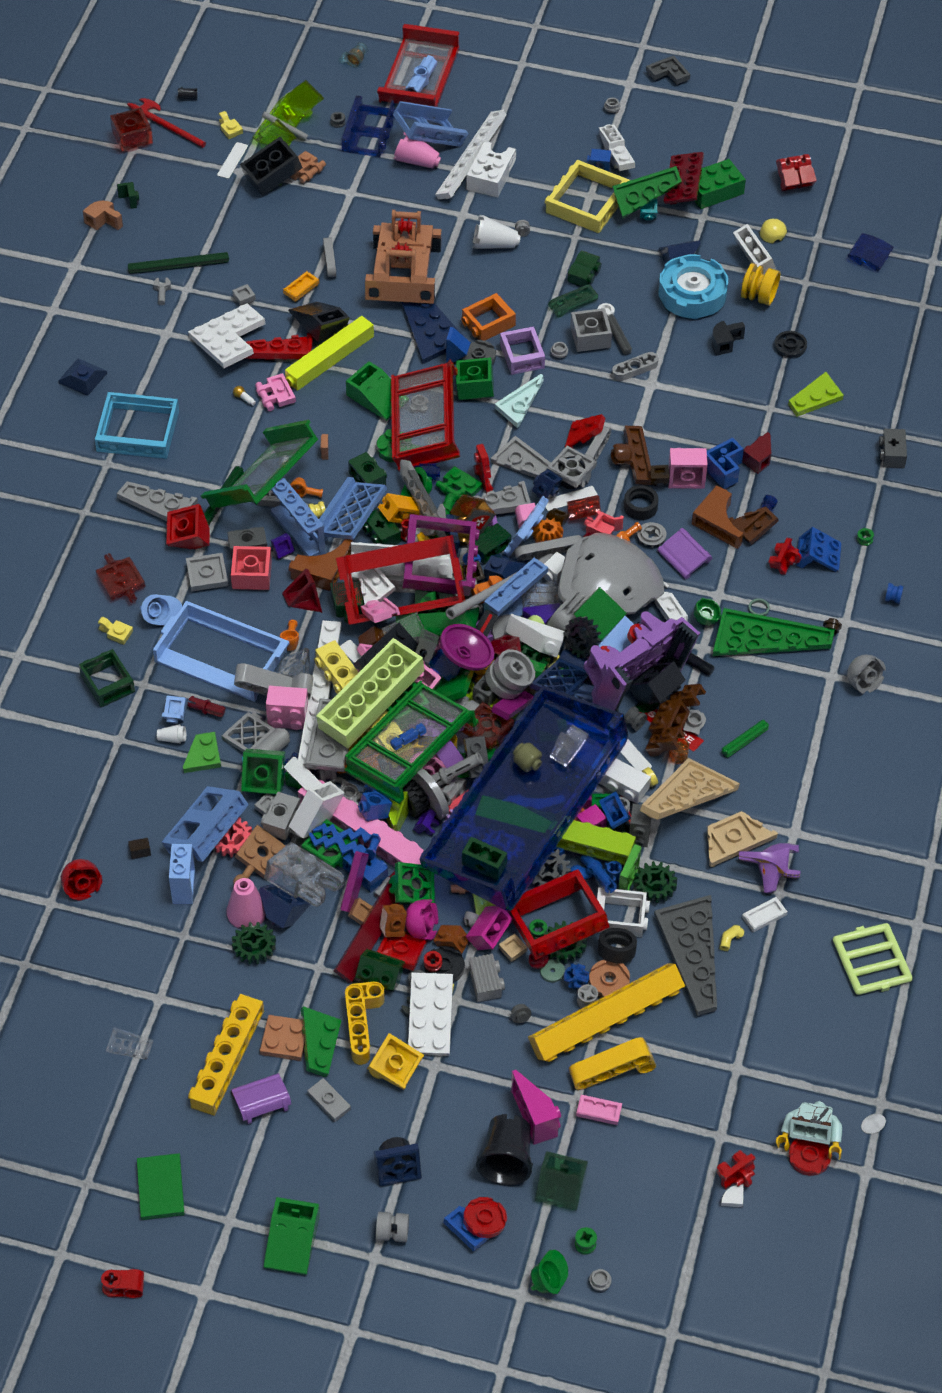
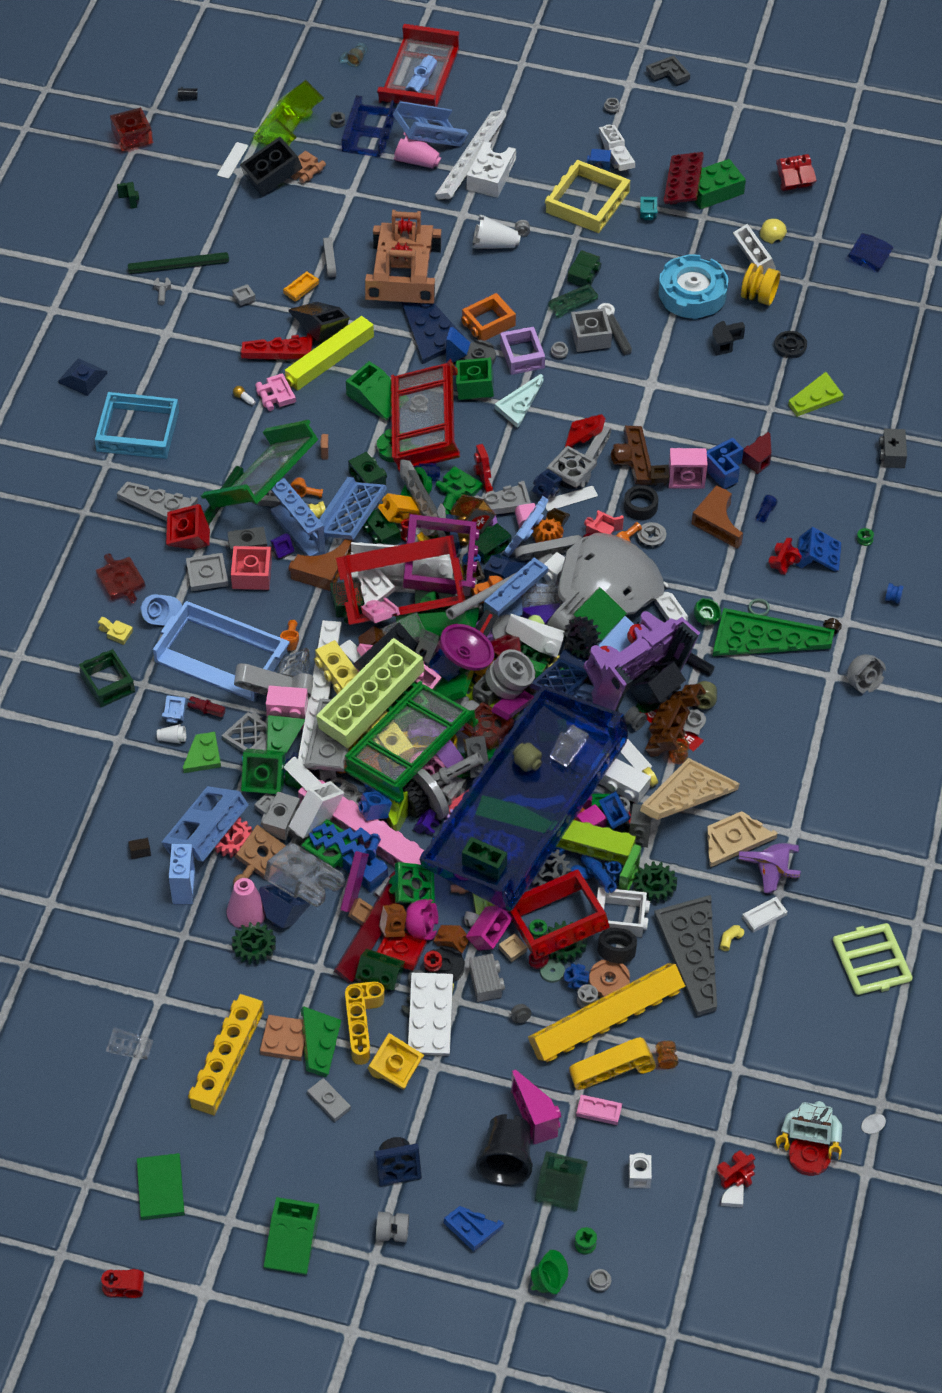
(80, 879): red cylinder -> none
(100, 213): nougat brick -> none
(150, 104): red piece -> none
(222, 335): white plate -> none
(229, 127): light yellow plate -> none
(261, 1097): medium lavender piece -> none
(281, 732): none -> green wing
(295, 131): light grey bar -> none
(303, 593): dark red slope -> none
(408, 736): blue axle -> none
(484, 1217): red tile -> none
(520, 458): light grey wing -> none
(583, 507): clear red hips -> none
(620, 372): light grey beam -> none
(640, 1179): none -> white brick
(643, 190): green wing -> none
(666, 1052): none -> clear orange wheel
(678, 250): dark blue slope -> none
(684, 553): medium lavender piece -> none
(710, 698): none -> olive head
(745, 738): green axle -> none
(755, 523): reddish brown wing -> none

